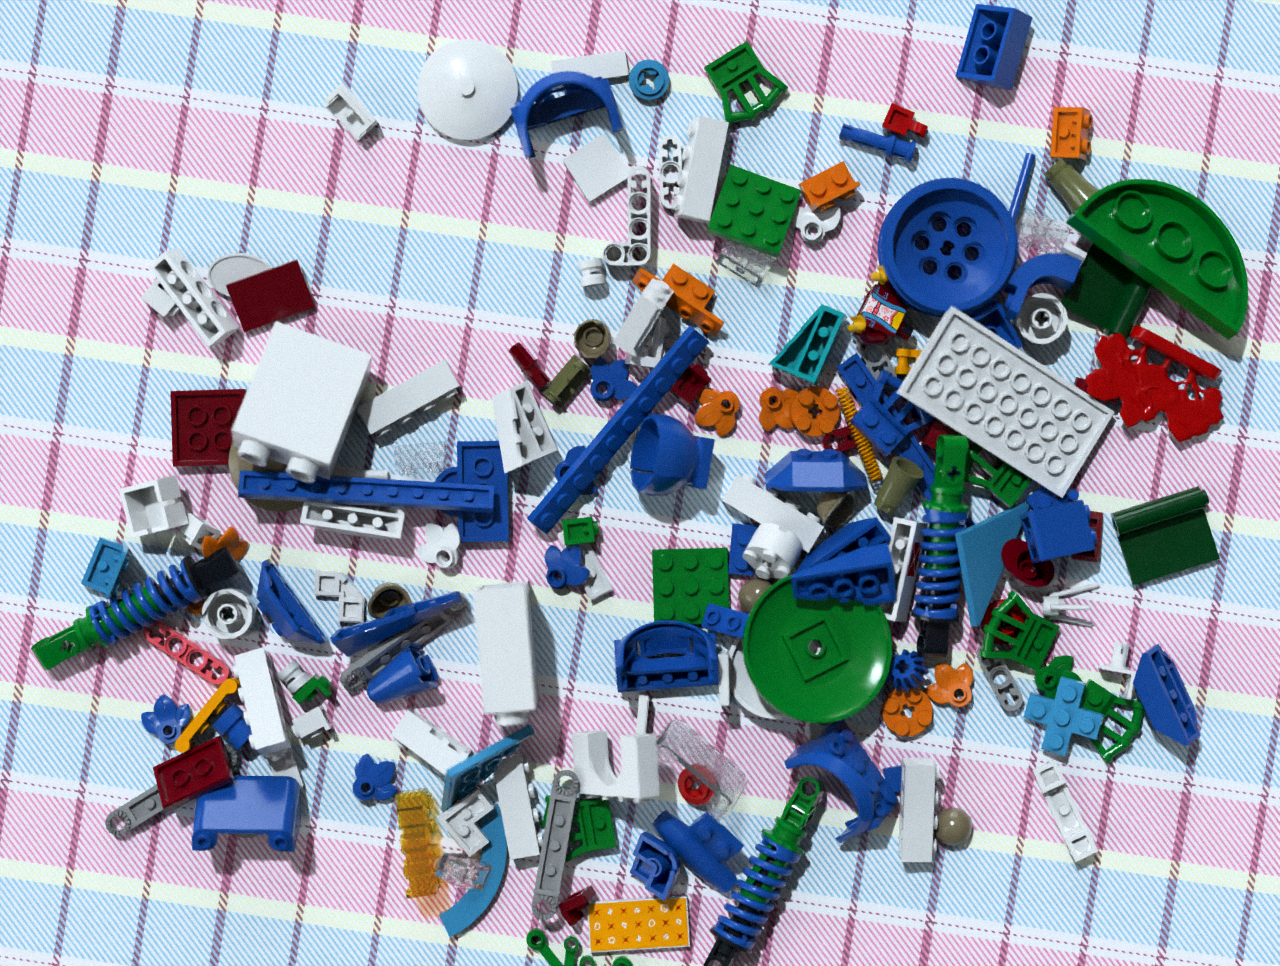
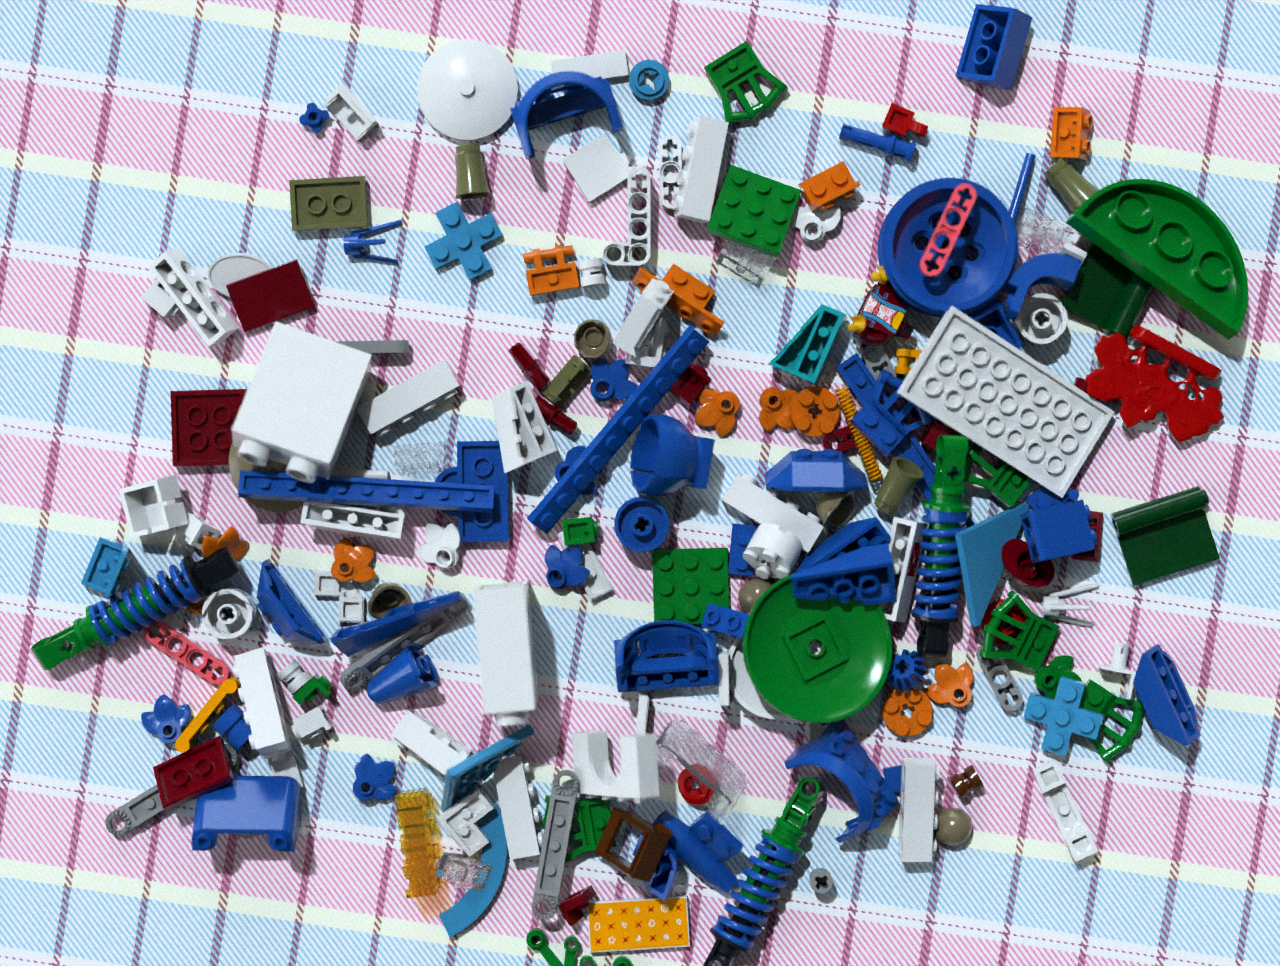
(315, 125): none -> blue plate
(328, 203): none -> olive plate
(355, 244): none -> blue plant
(356, 561): none -> orange plate
(379, 346): none -> light grey beam
(463, 240): none -> dark azure plate
(470, 173): none -> olive plant
(551, 278): none -> orange plate
(555, 416): none -> dark red axle
(634, 537): none -> blue wheel
(649, 850): none -> reddish brown piece
(820, 888): none -> light grey bush
(944, 228): none -> coral beam
(961, 783): none -> reddish brown wheel

